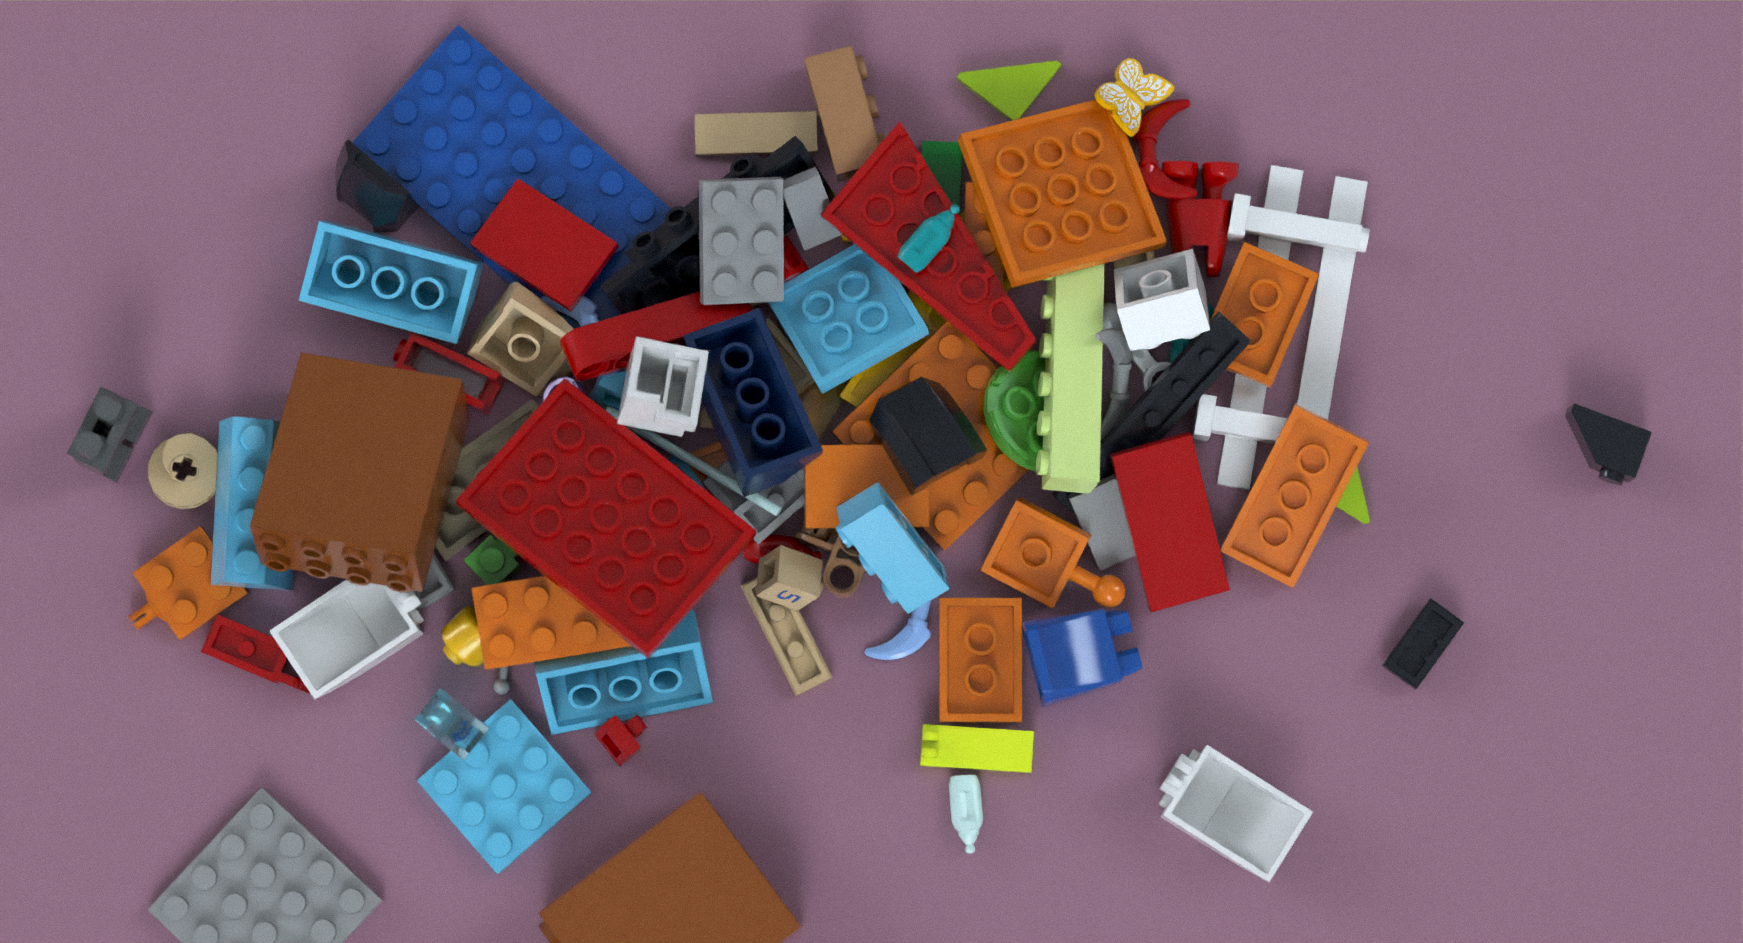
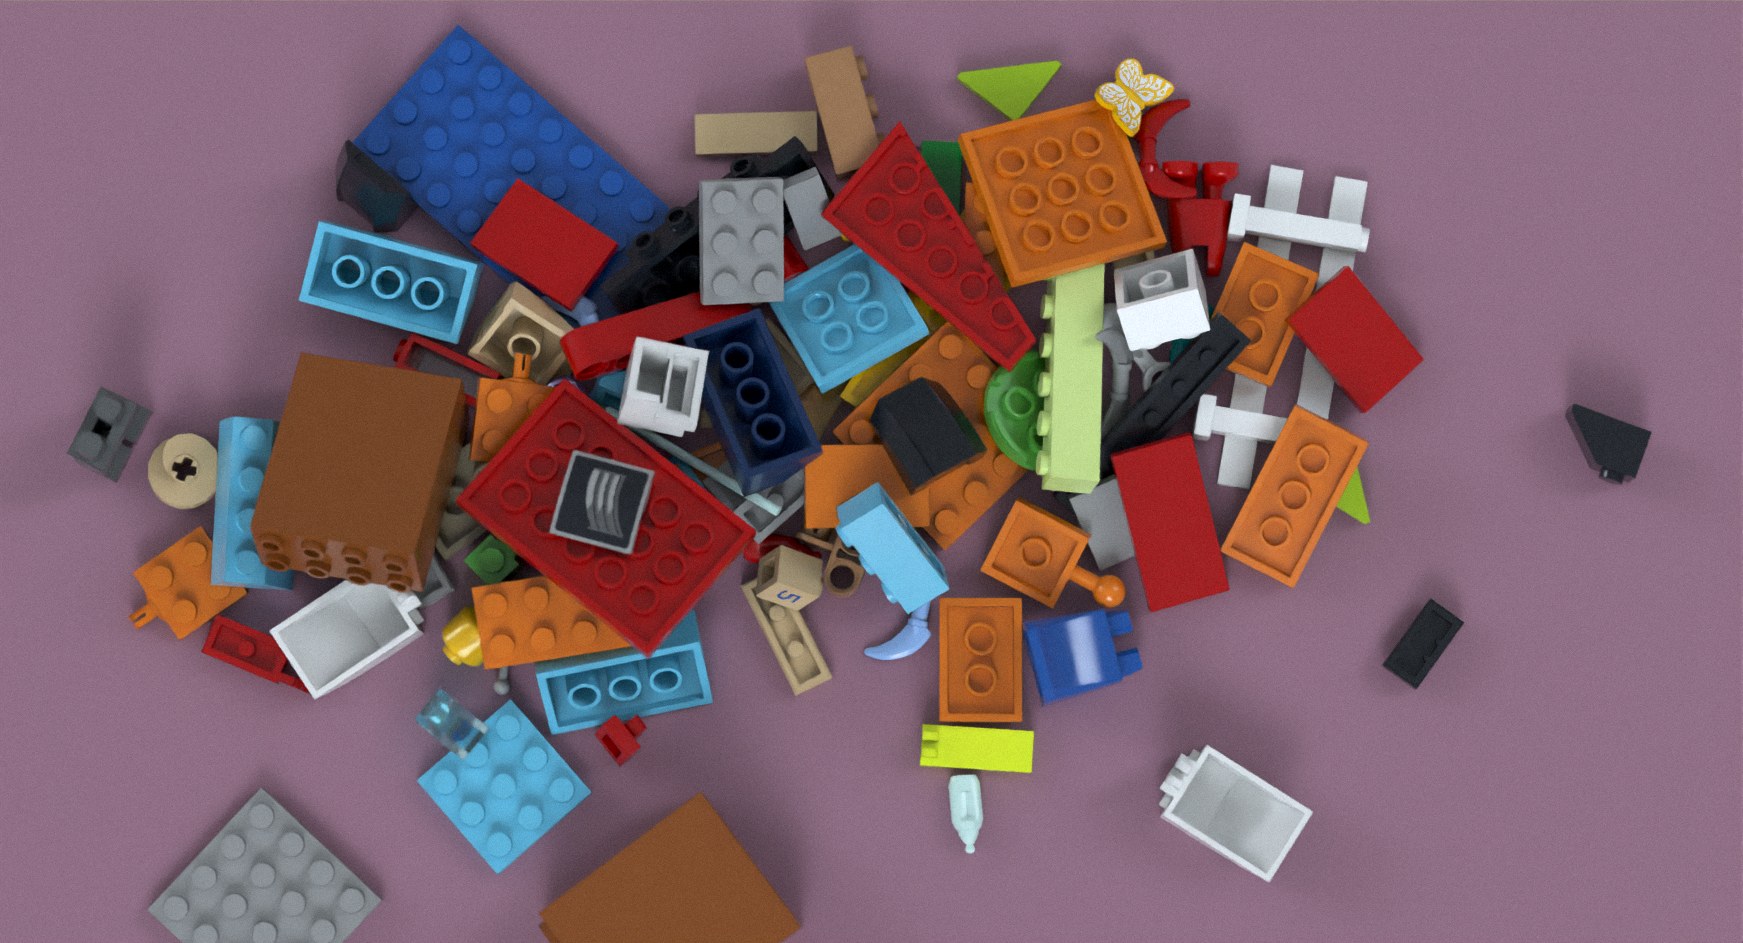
(503, 408): none -> orange plate
(602, 501): none -> slope
(928, 239): teal piece -> none
(1354, 339): none -> red tile

